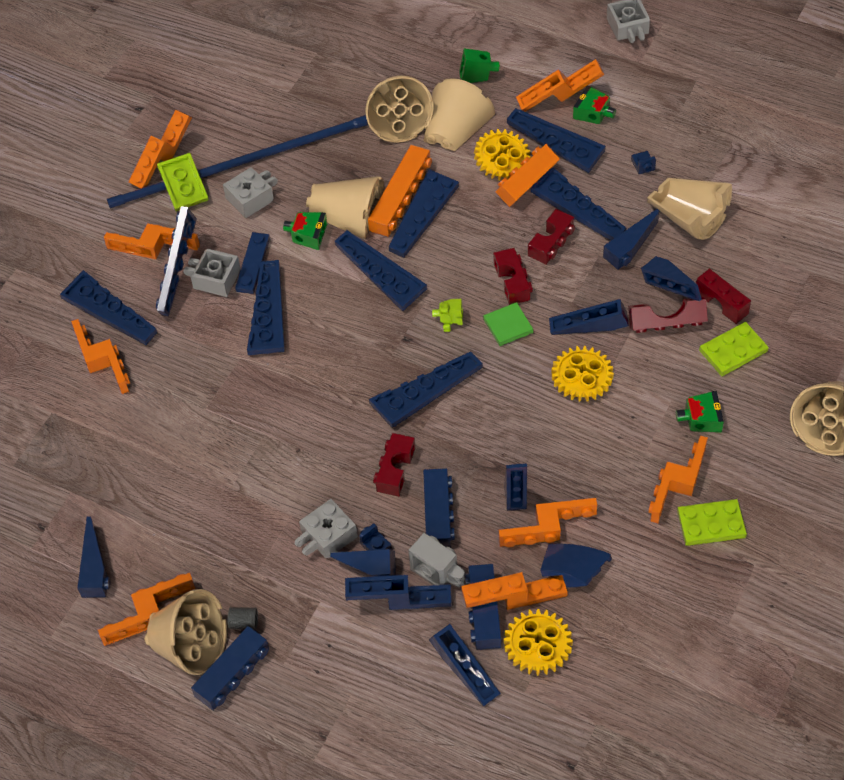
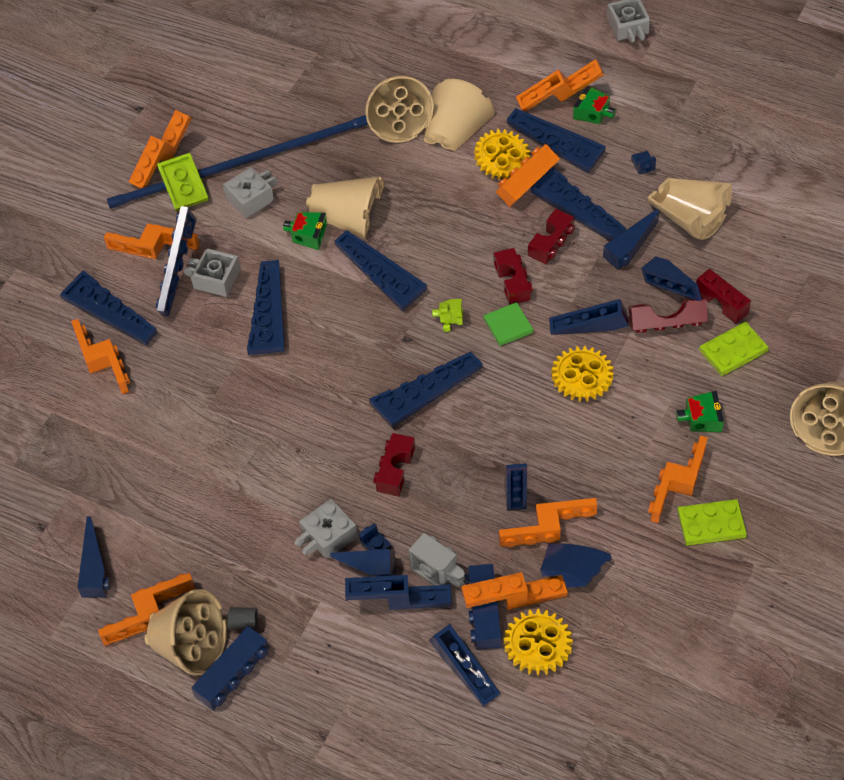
(250, 268): dark blue plate -> none
(399, 191): orange brick -> none
(425, 206): dark blue wing -> none
(437, 505): dark blue brick -> none
(476, 66): green torso -> none

